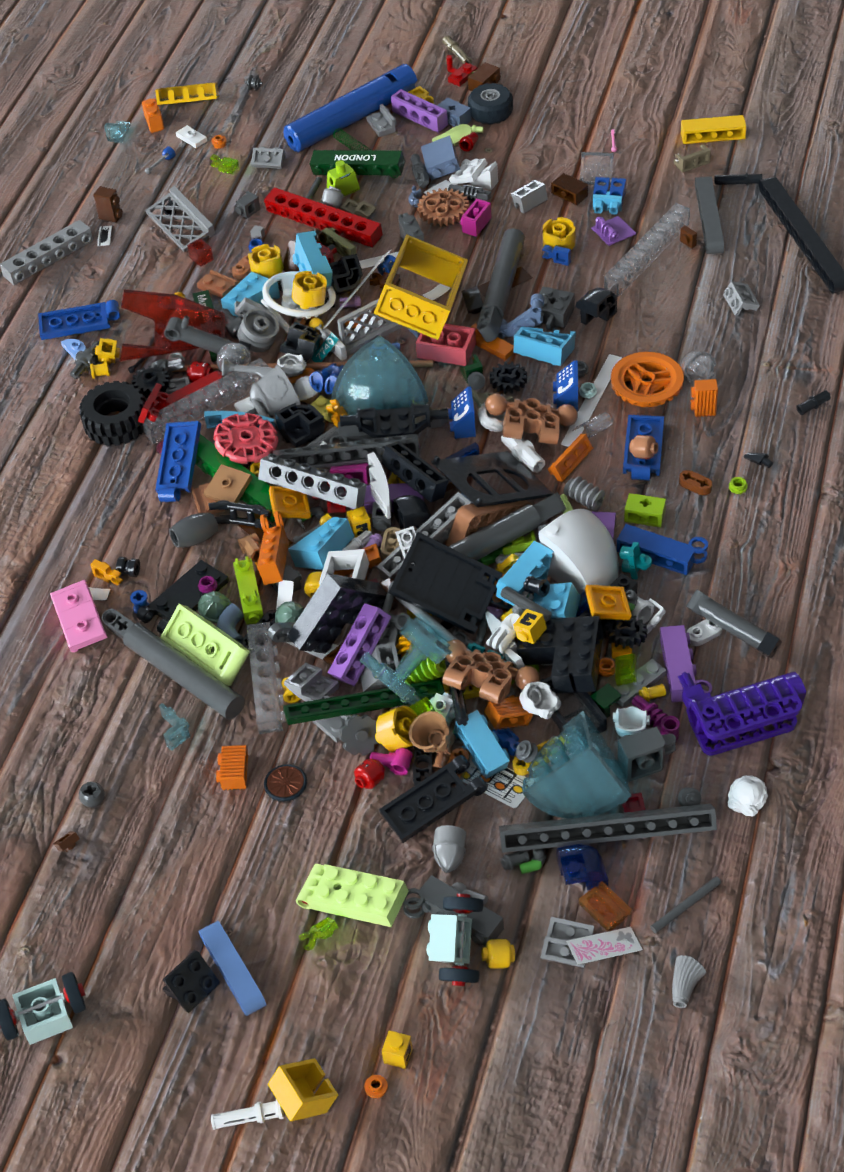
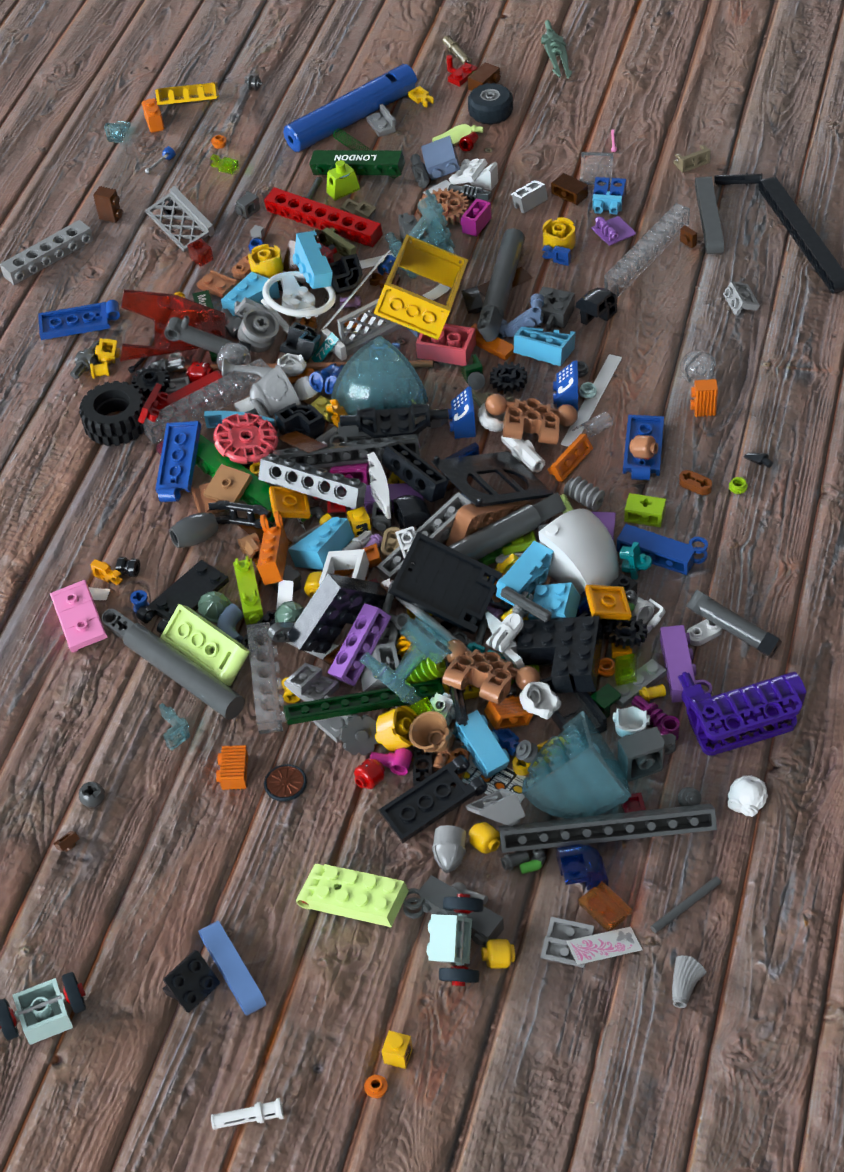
(73, 346): light blue plate -> none
(104, 235): sticker -> none
(191, 136): white plate -> none
(207, 584): magenta plate -> none
(268, 158): light grey bracket -> none
(295, 1087): yellow piece -> none
(302, 441): none -> reddish brown sticker
(309, 289): yellow brick -> none
(318, 324): yellow hinge -> none
(321, 930): clear neon green plate -> none
(332, 197): light grey head -> none
(413, 196): sand blue arm -> none
(419, 110): medium lavender brick -> none
(432, 223): none -> clear light blue plate
(456, 112): sand blue brick -> none
(484, 837): none -> yellow head
(499, 806): none -> light grey slope
(530, 626): yellow brick -> none
(537, 586): black bush -> none
(555, 46): none -> sand green sword
(662, 371): orange gear -> none
(713, 129): yellow brick -> none
(813, 402): black axle -> none

